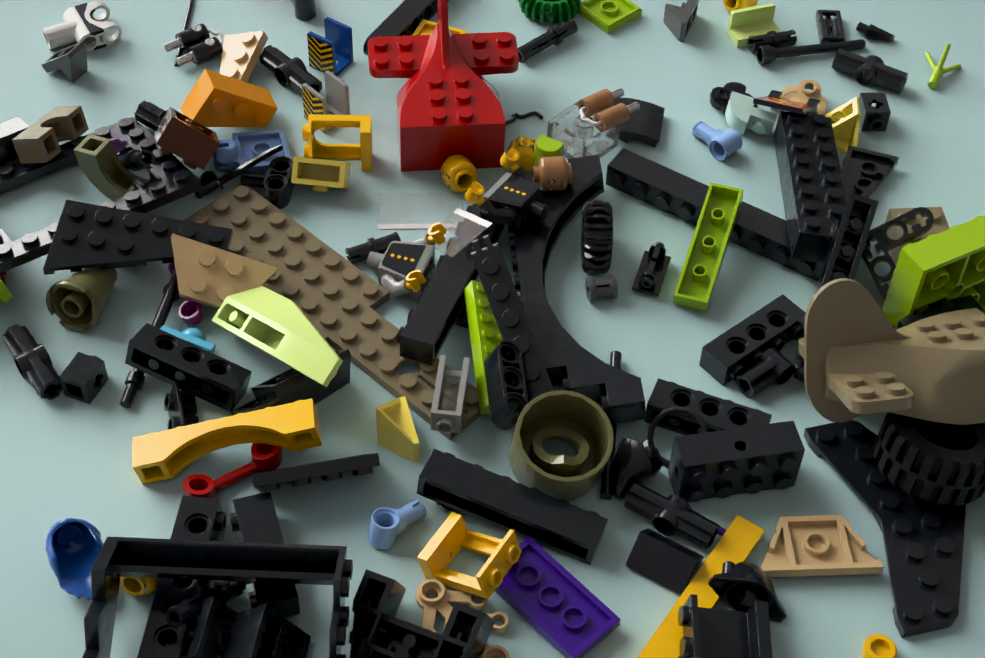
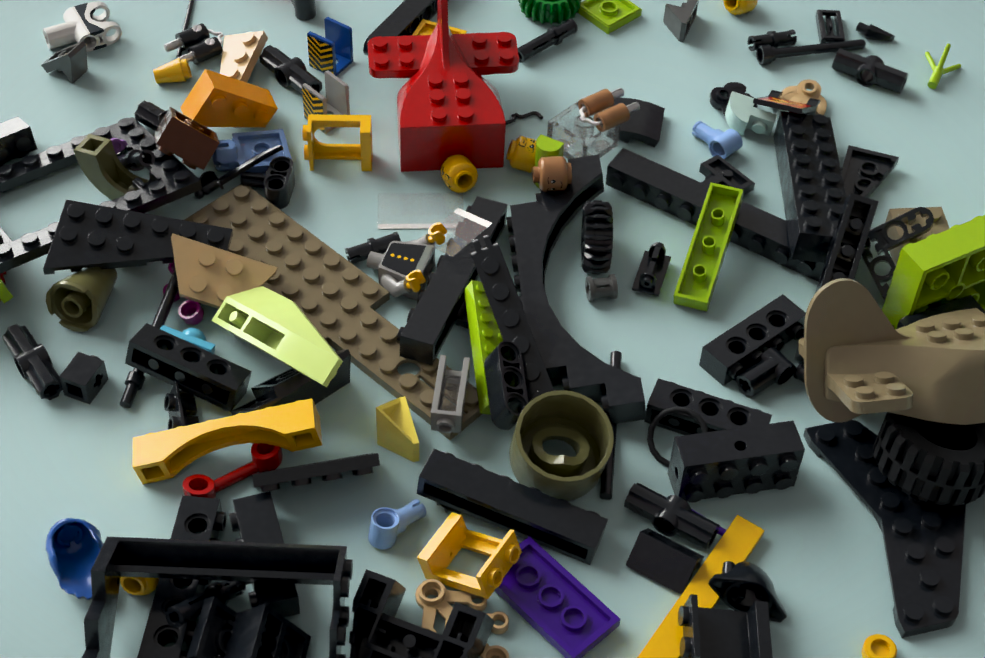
(41, 139): dark tan arch -> none
(174, 71): none -> yellow cone
(320, 173): light yellow brick -> none
(511, 198): torso -> none
(632, 464): black hat -> none
(721, 172): none -> black hinge
(751, 22): yellowish green panel -> none
(817, 548): tan wing -> none
(846, 124): light yellow slope -> none
(873, 117): black brick -> none

